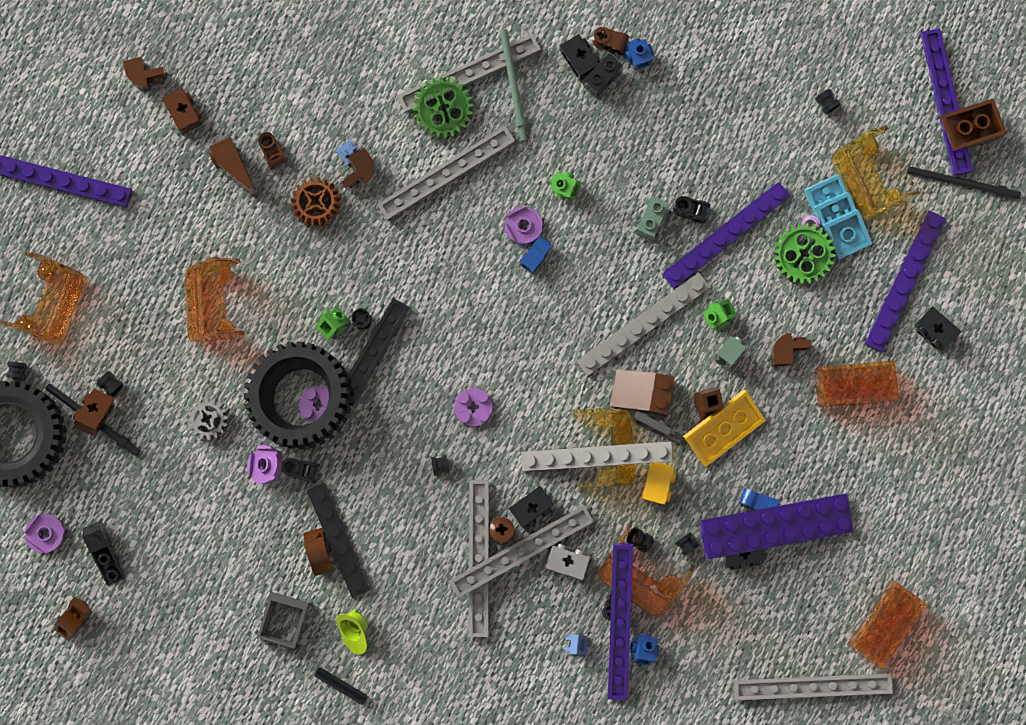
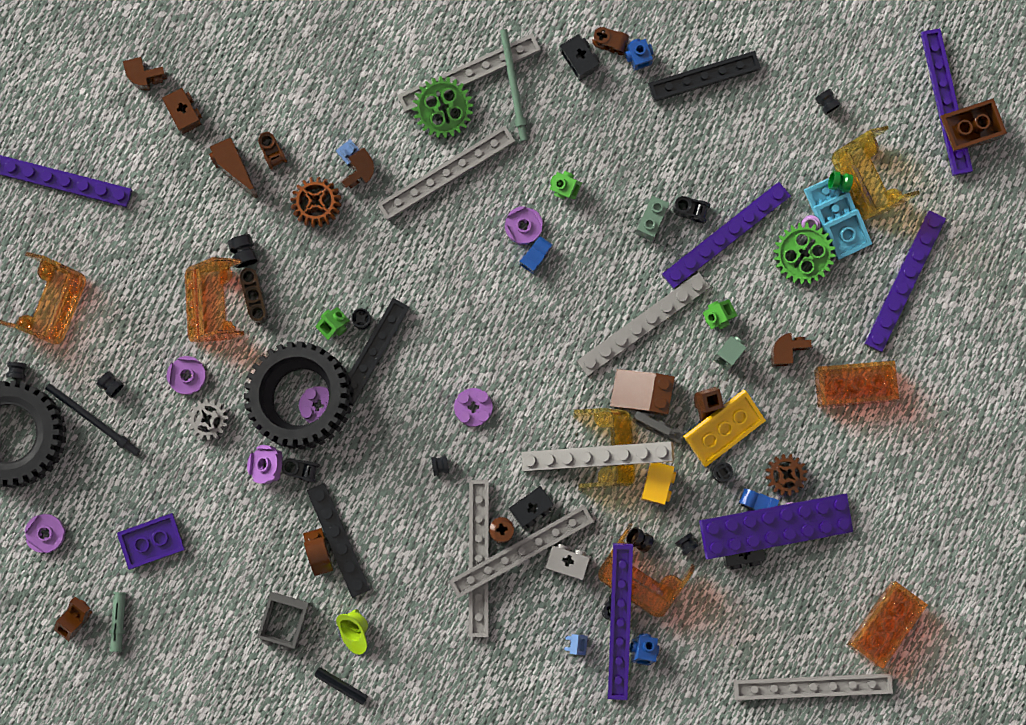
(93, 412): reddish brown brick -> none
(103, 552): black slope -> none
(117, 622): none -> sand green pin
(151, 541): none -> dark purple plate
(179, 367): none -> medium lavender plate
(242, 249): none -> black wheel
(250, 287): none -> dark brown beam
(602, 75): black brick -> none
(704, 76): none -> black plate
(720, 474): none -> black wheel
(793, 480): none -> reddish brown gear
(840, 181): none -> green wheel
(947, 331): black brick -> none
(999, 190): black bar -> none

